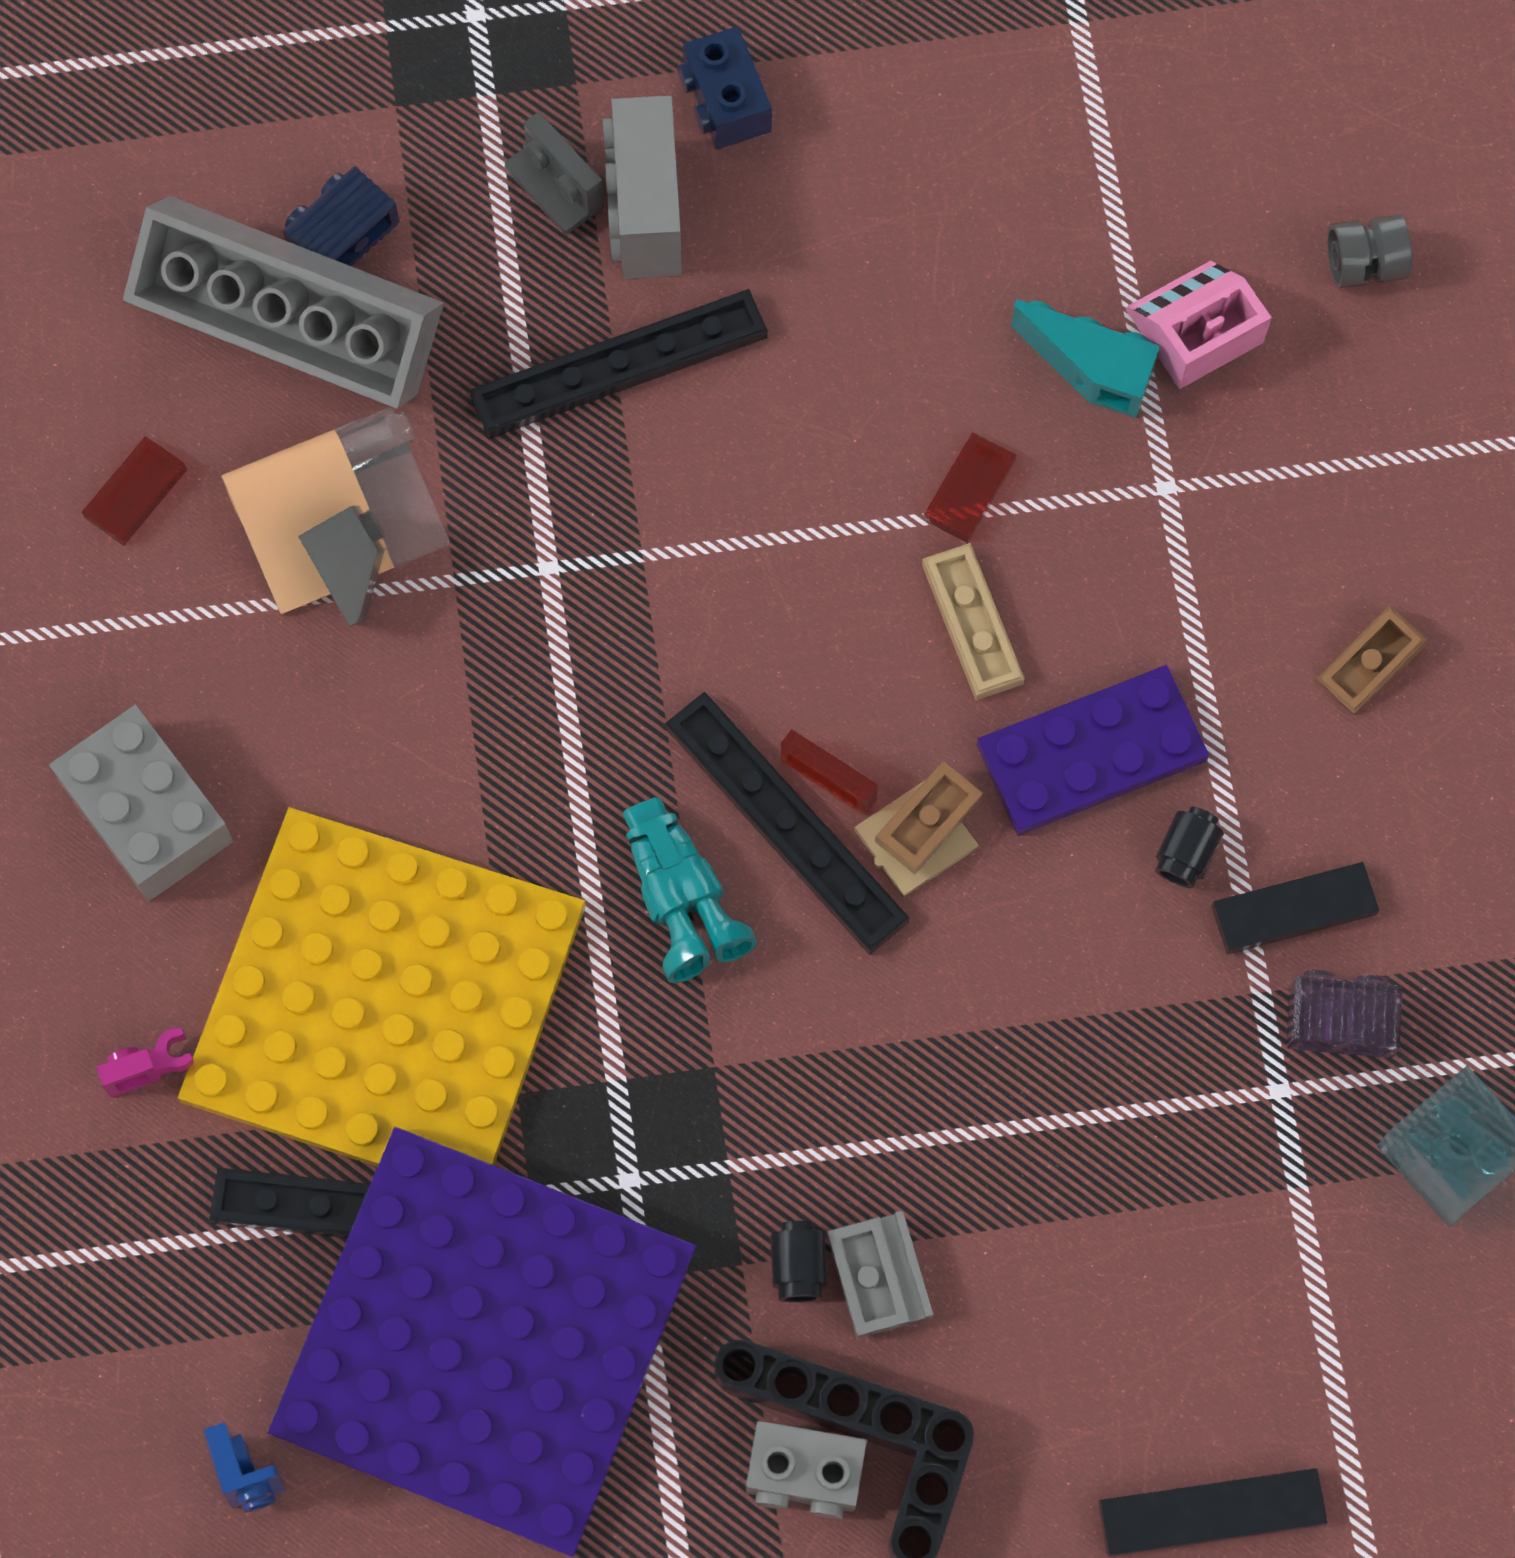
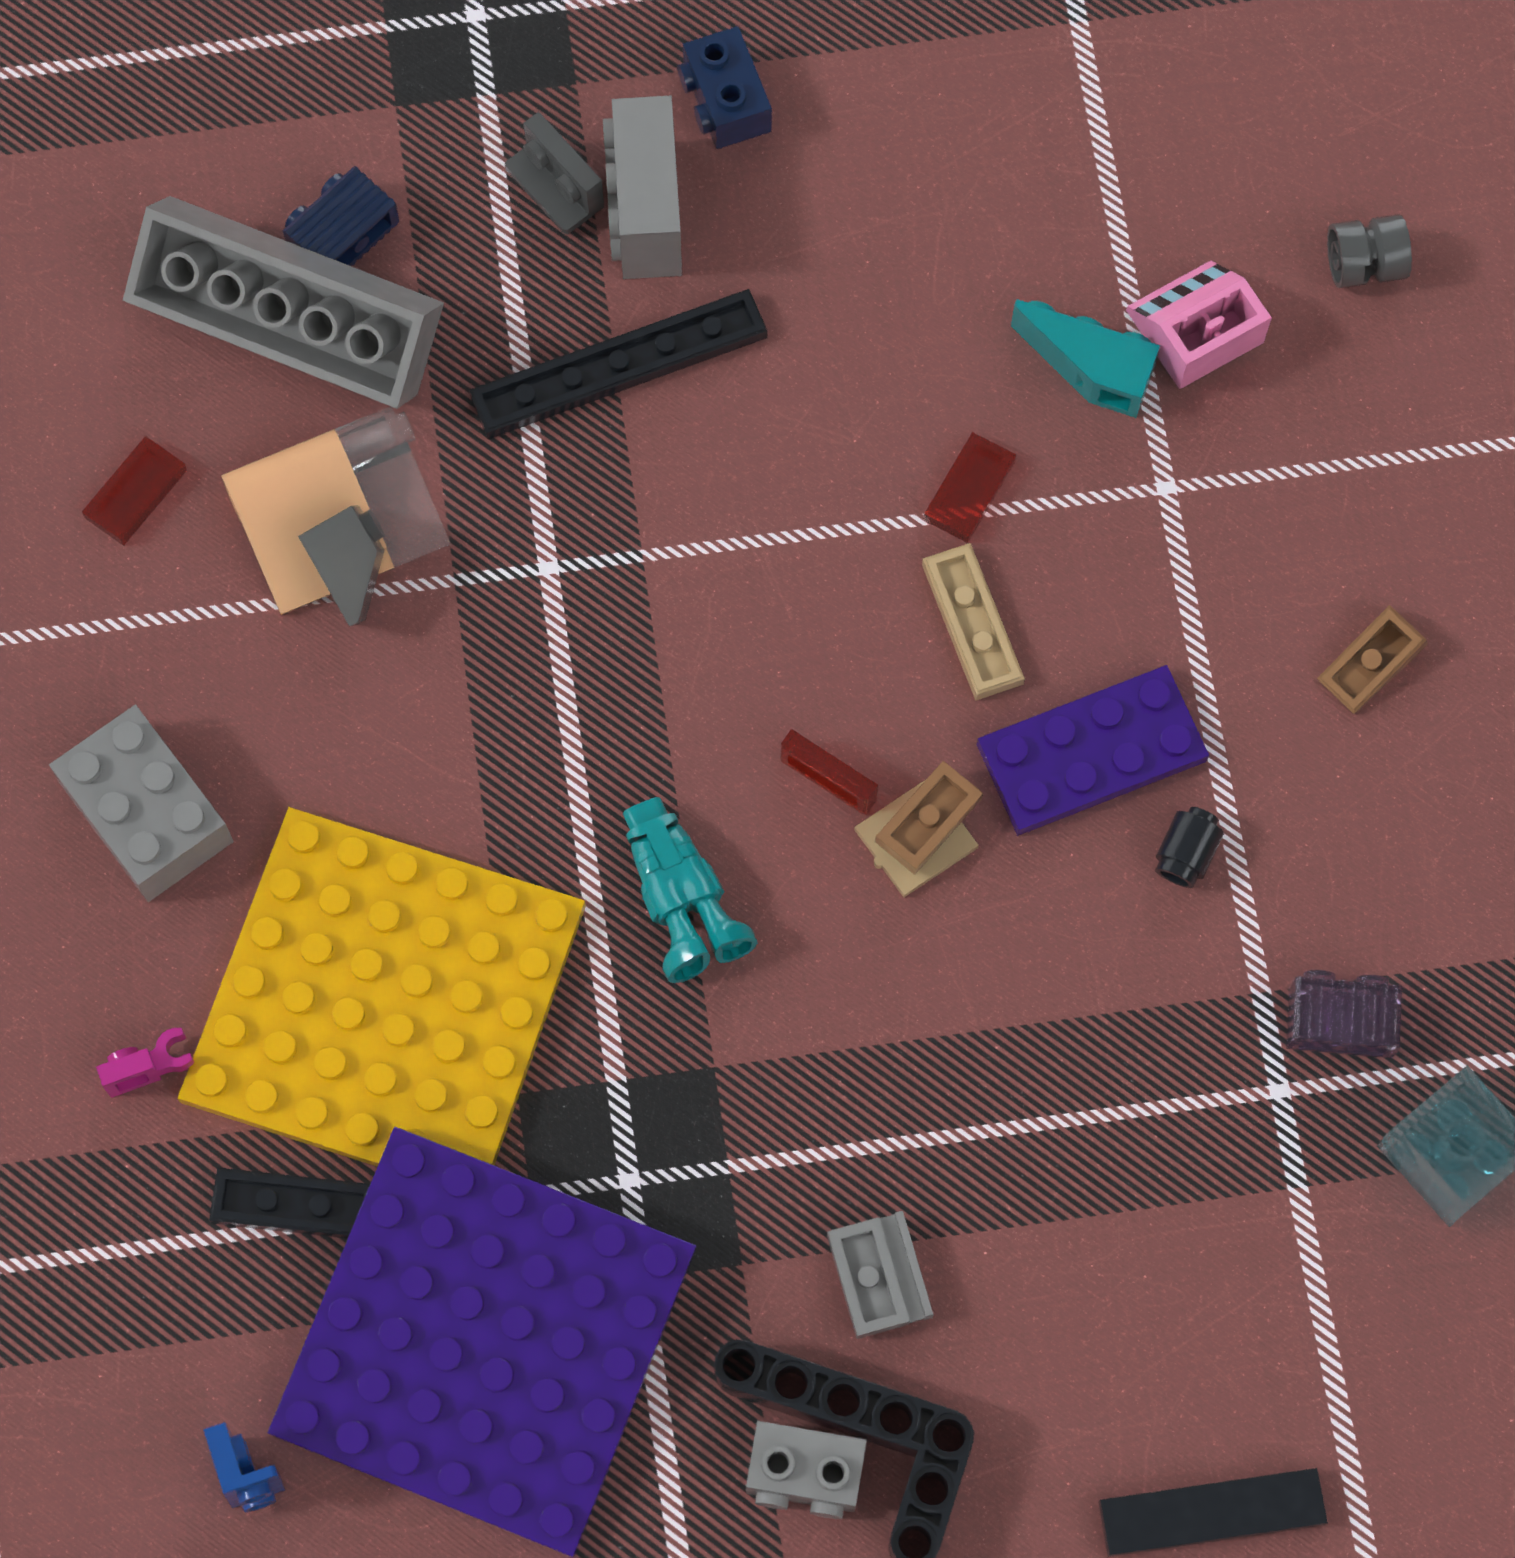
(787, 823): black tile -> none
(798, 1262): black brick -> none
(1295, 908): black tile -> none

